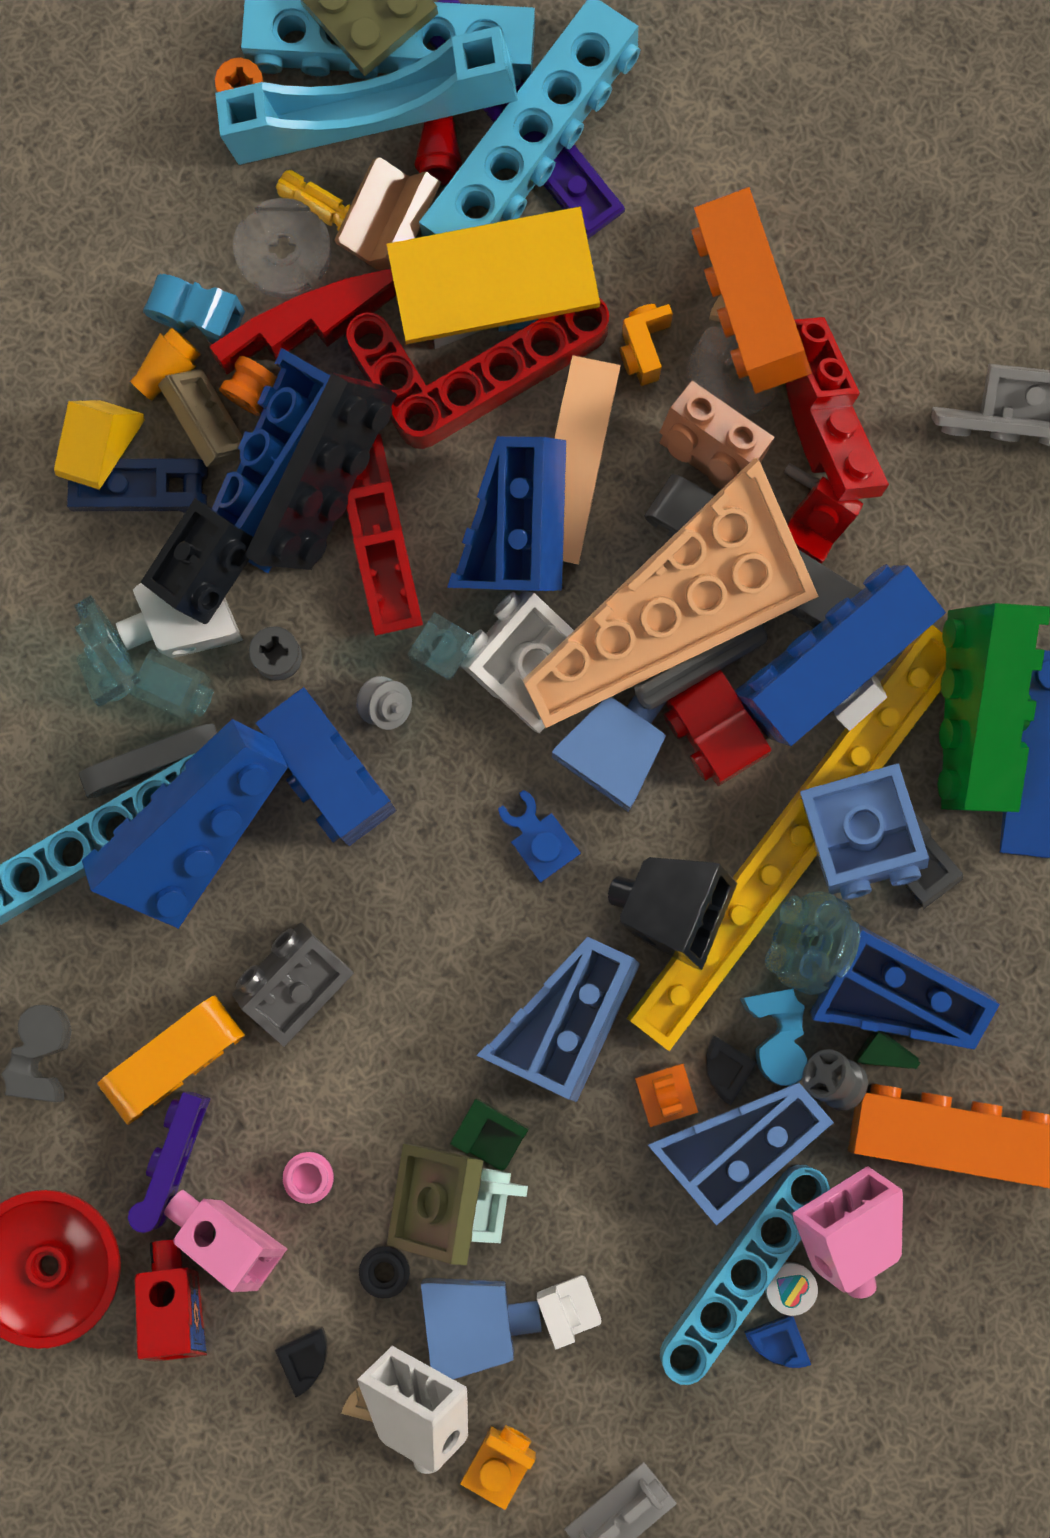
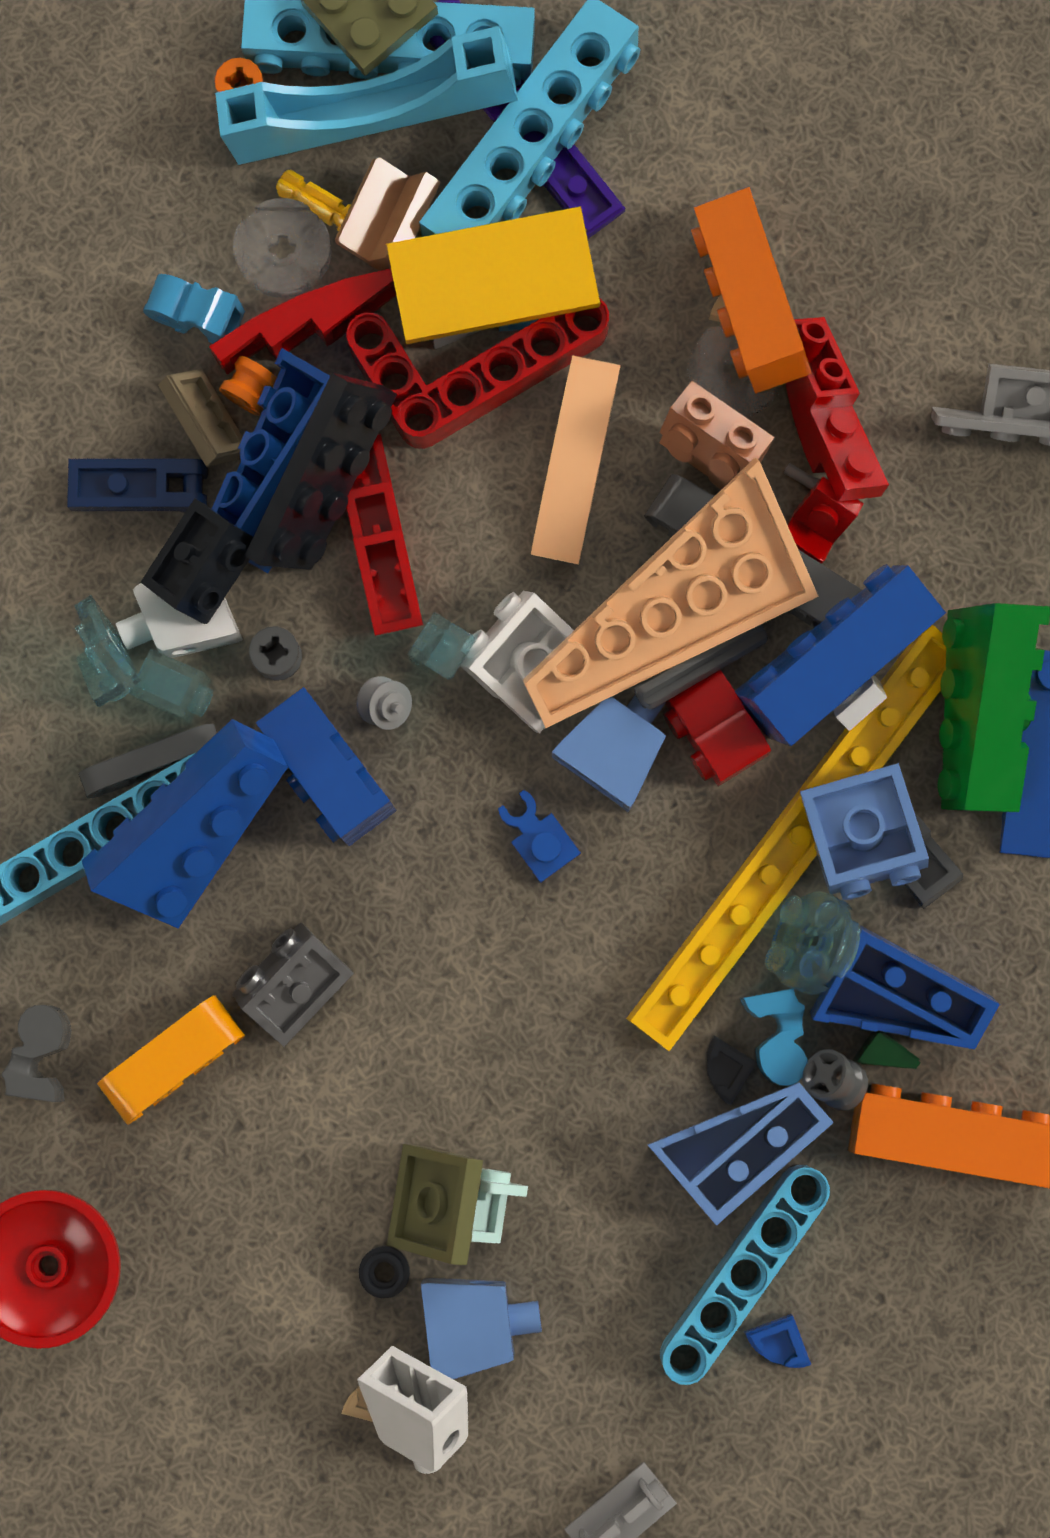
(94, 440): yellow slope -> none
(167, 356): light orange cone -> none
(169, 1163): dark purple plate -> none
(172, 1329): red torso -> none
(238, 1255): bright pink torso -> none
(303, 1359): black tile -> none
(308, 1177): bright pink plate -> none
(439, 150): red cone -> none
(489, 1134): dark green panel -> none
(499, 1465): light orange bracket -> none
(518, 519): blue wedge -> none
(567, 1021): medium blue wedge -> none
(568, 1310): white bracket -> none
(639, 352): light orange bracket -> none
(666, 1095): orange tile -> none
(675, 905): black torso -> none
(792, 1289): white tile -> none
(853, 1231): bright pink torso -> none

